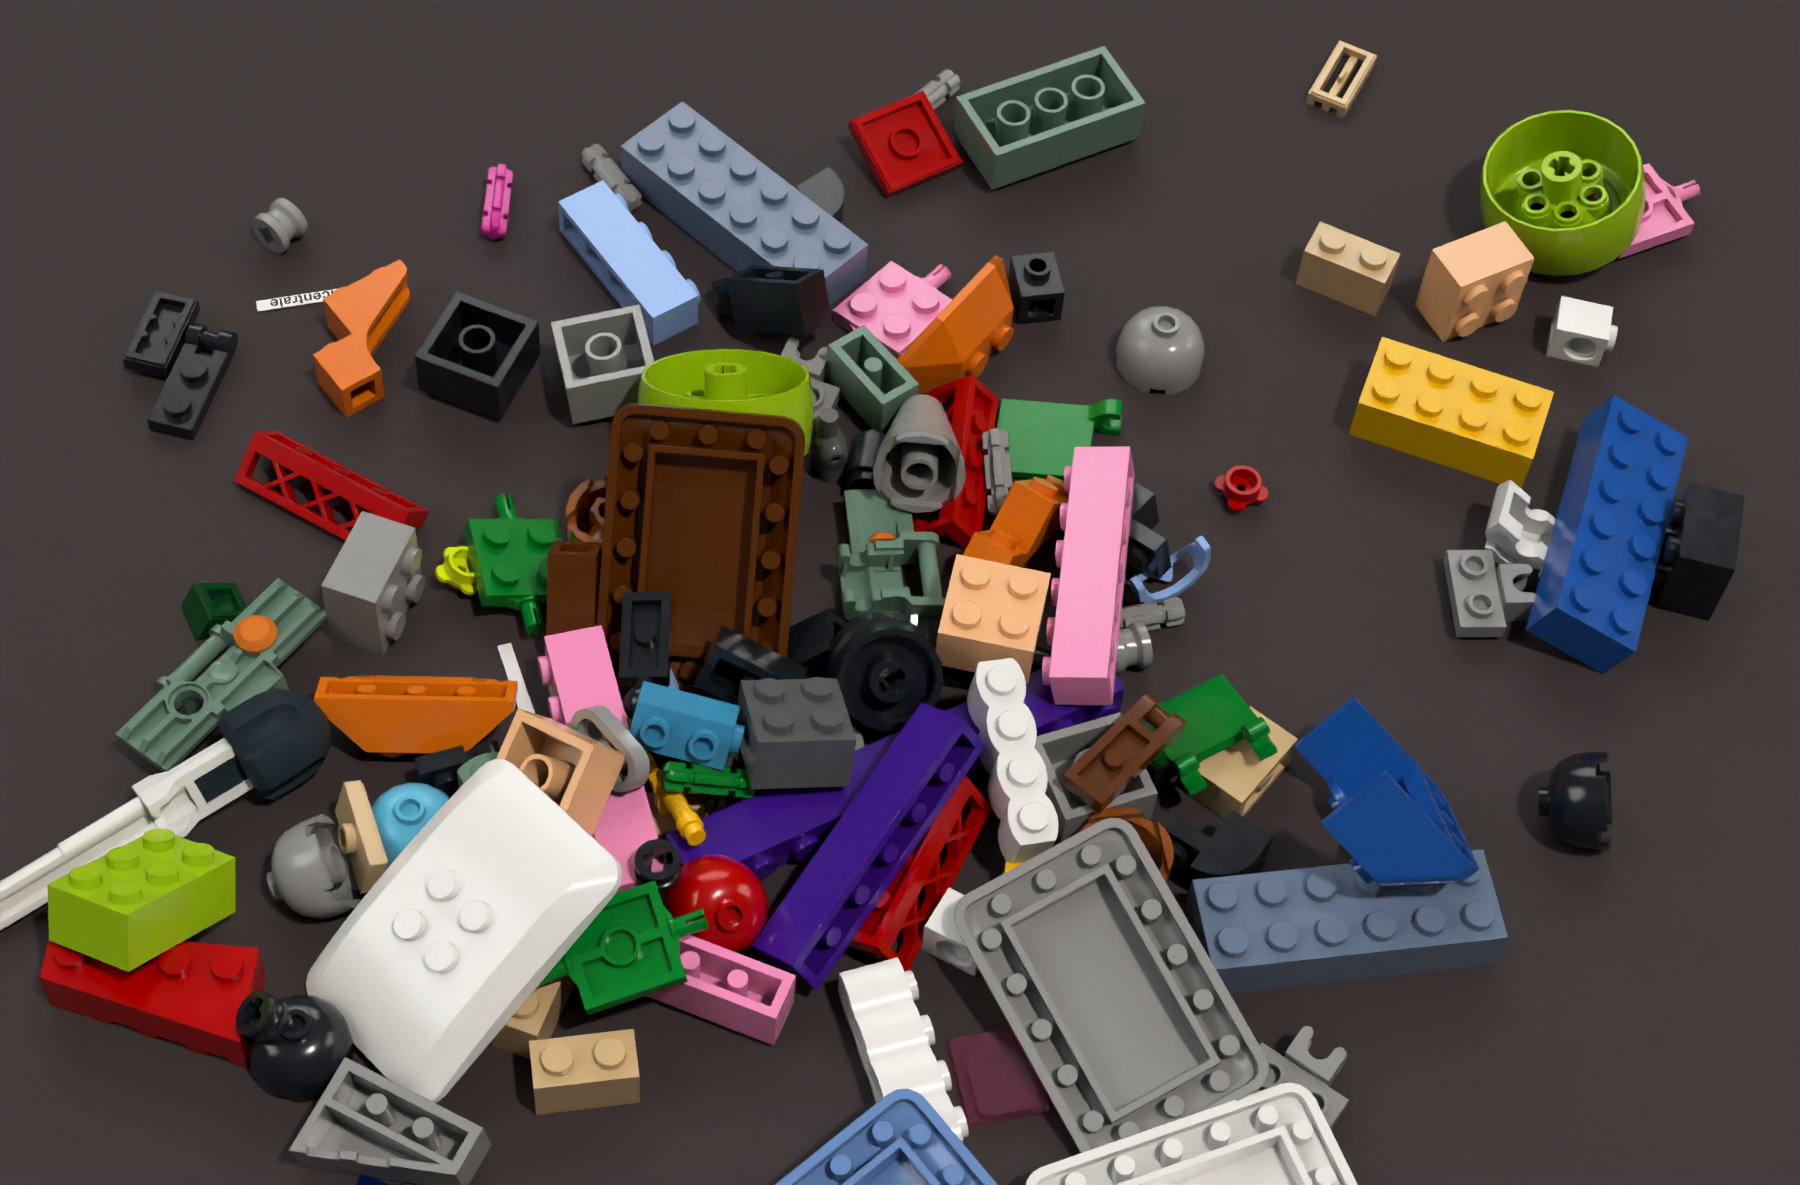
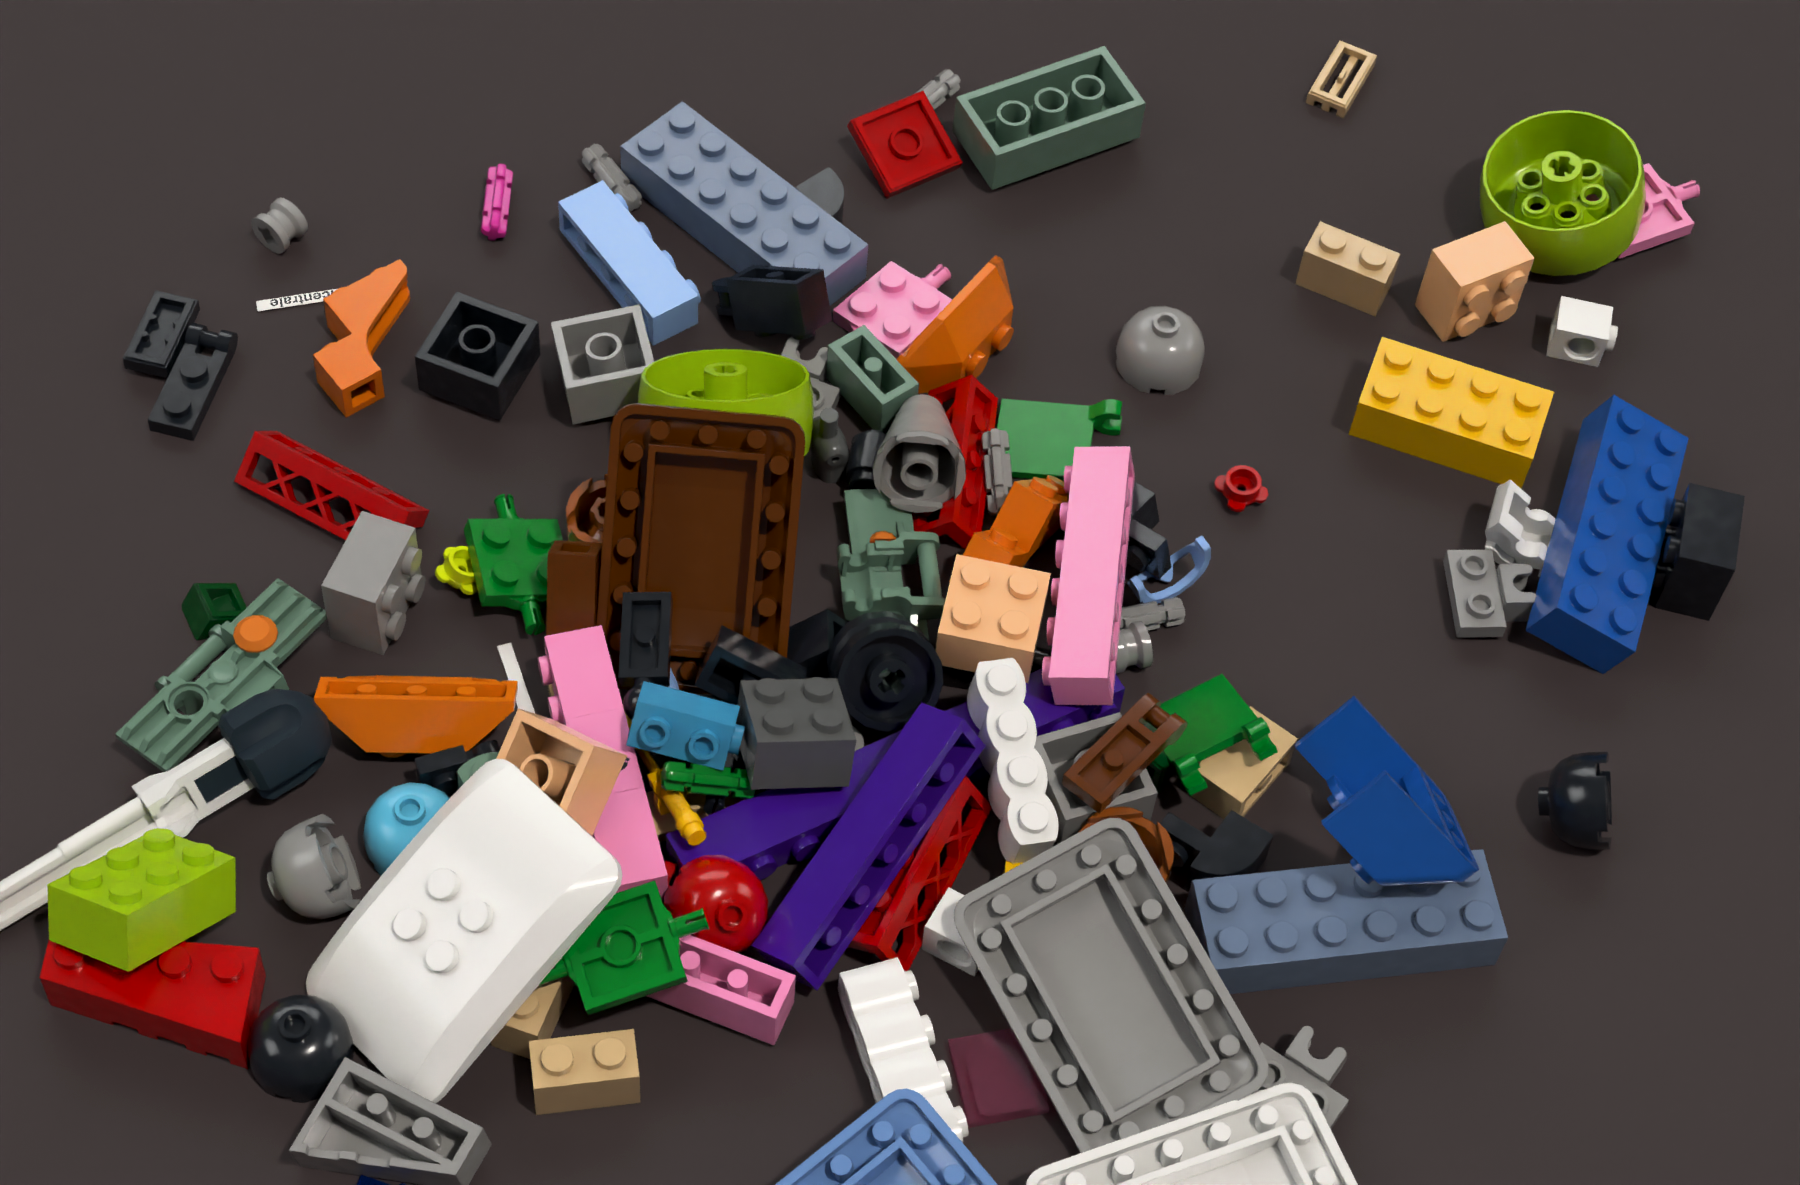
(262, 1017): black bush -> none
(359, 835): tan plate -> none
(604, 727): light grey plate -> none
(658, 849): black bush -> none
(1036, 287): black brick -> none

